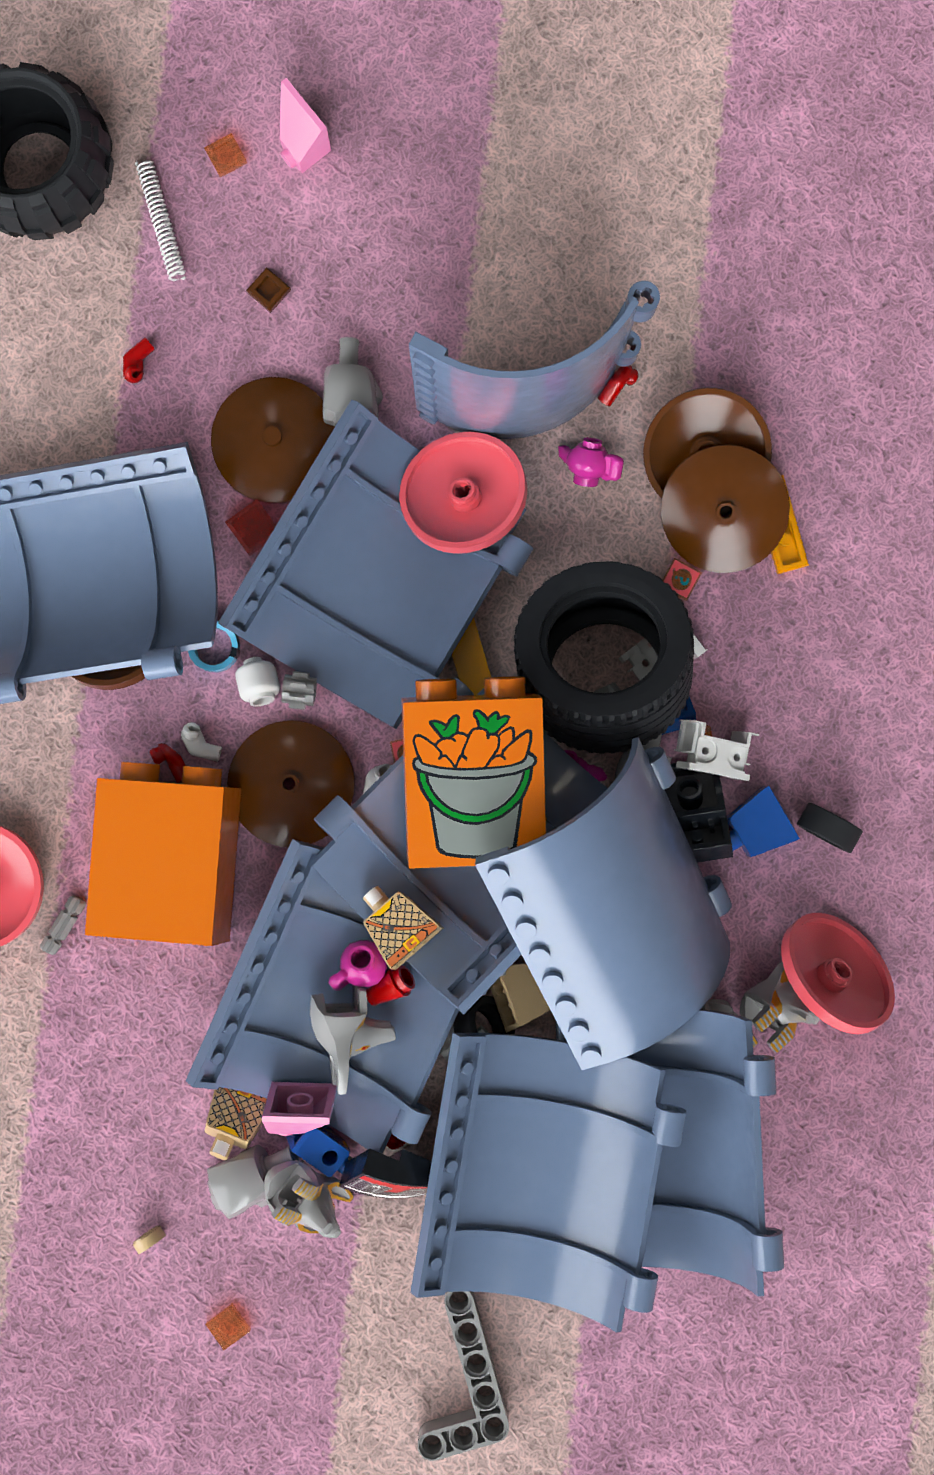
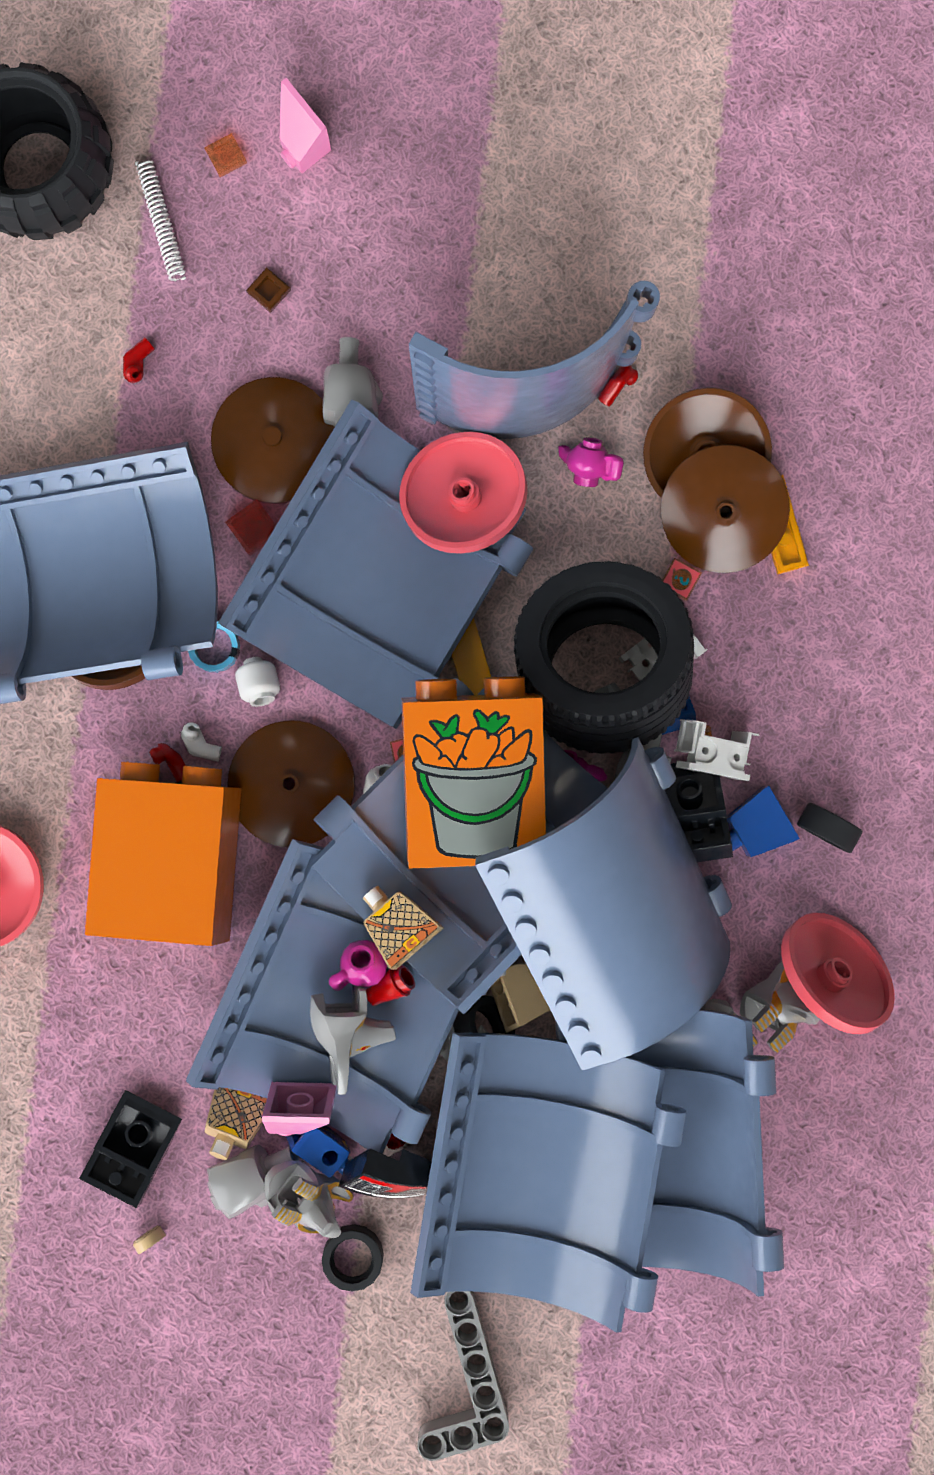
(63, 925): light grey axle -> none
(131, 1149): none -> black slope
(228, 1326): clear orange tile -> none
(299, 690): light grey gear -> none
(357, 1282): none -> black tyre

